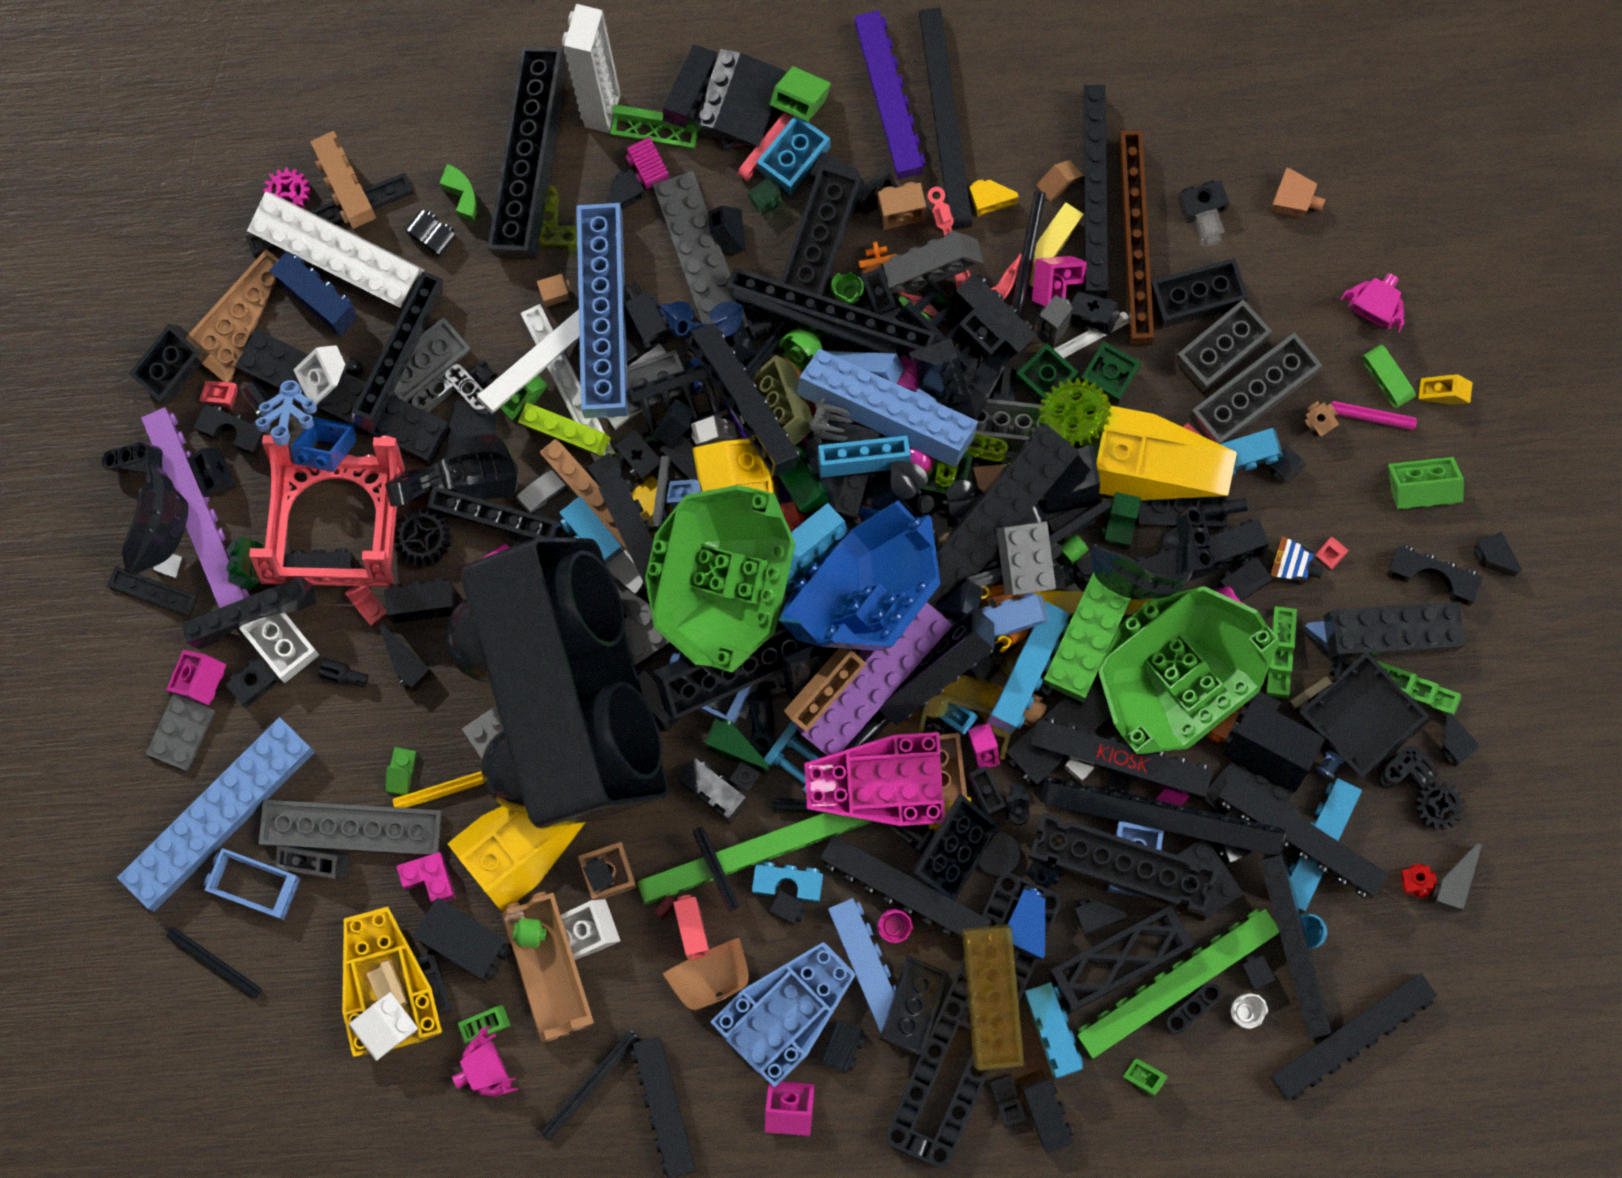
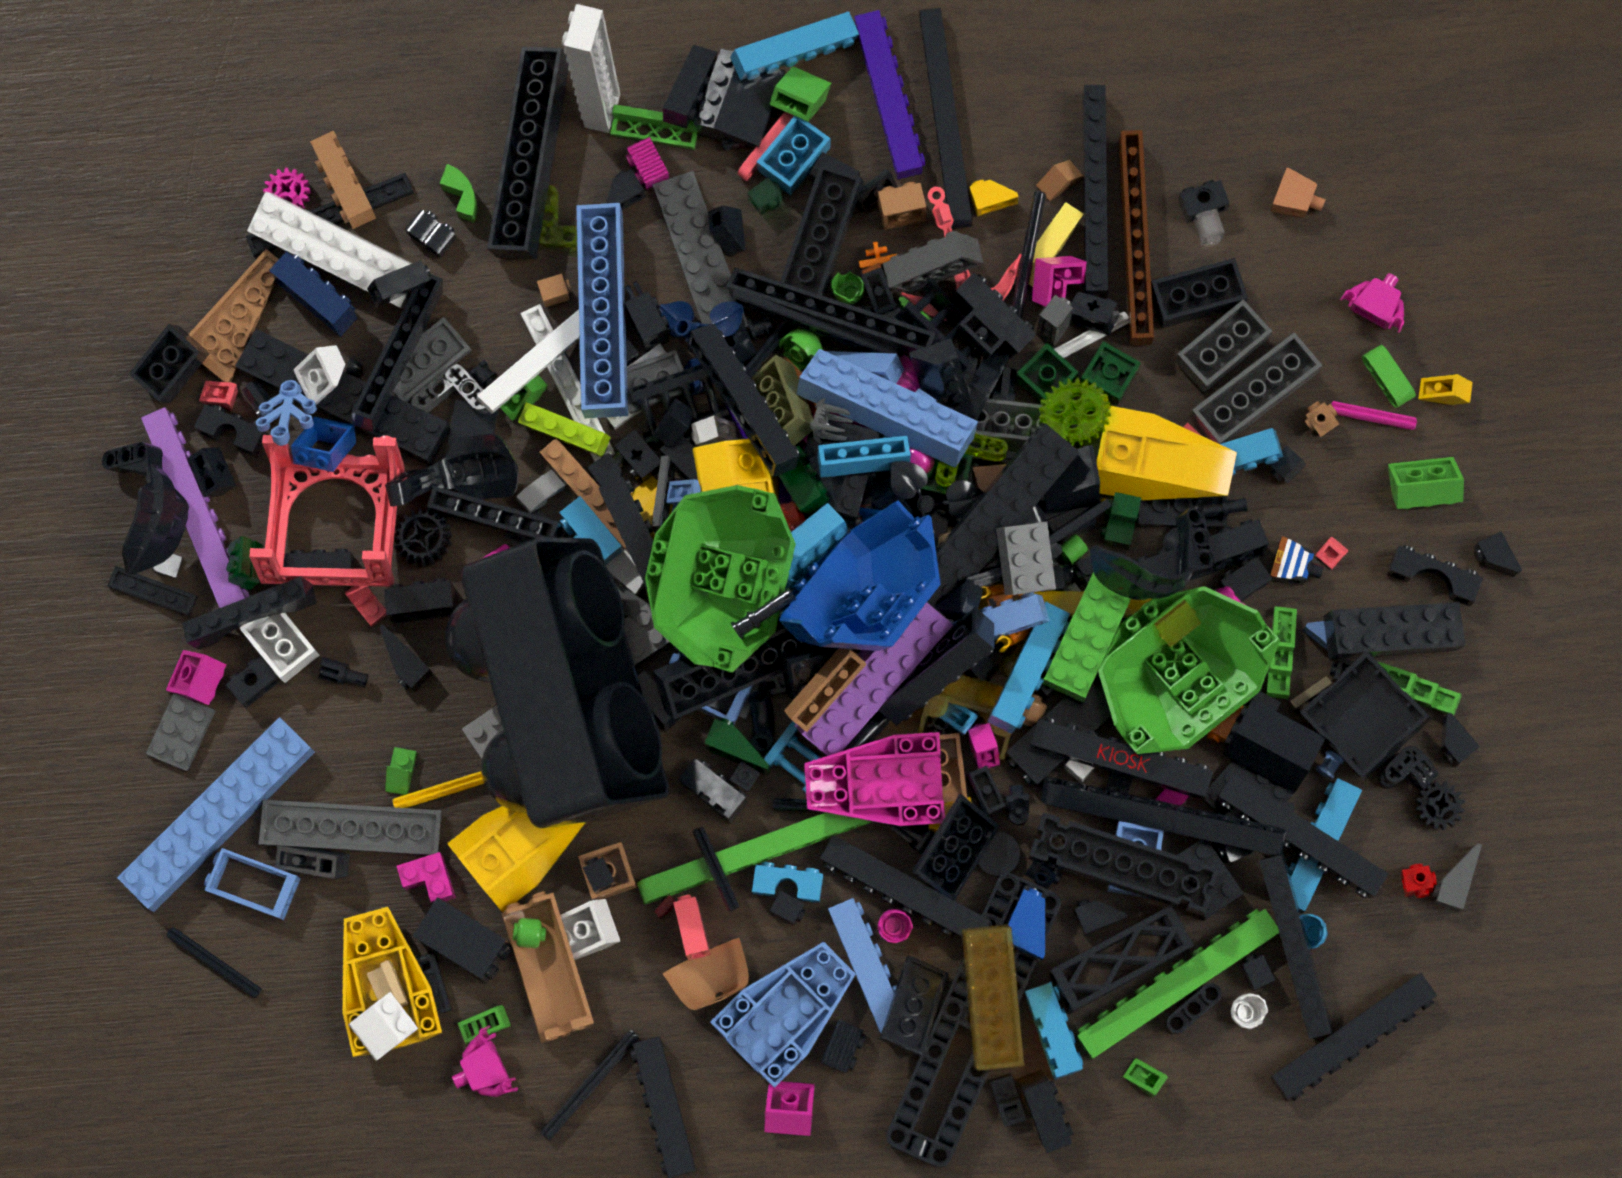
(398, 283): none -> black slope
(754, 619): none -> black pin
(794, 46): none -> dark azure brick
(1177, 623): none -> clear yellow piece

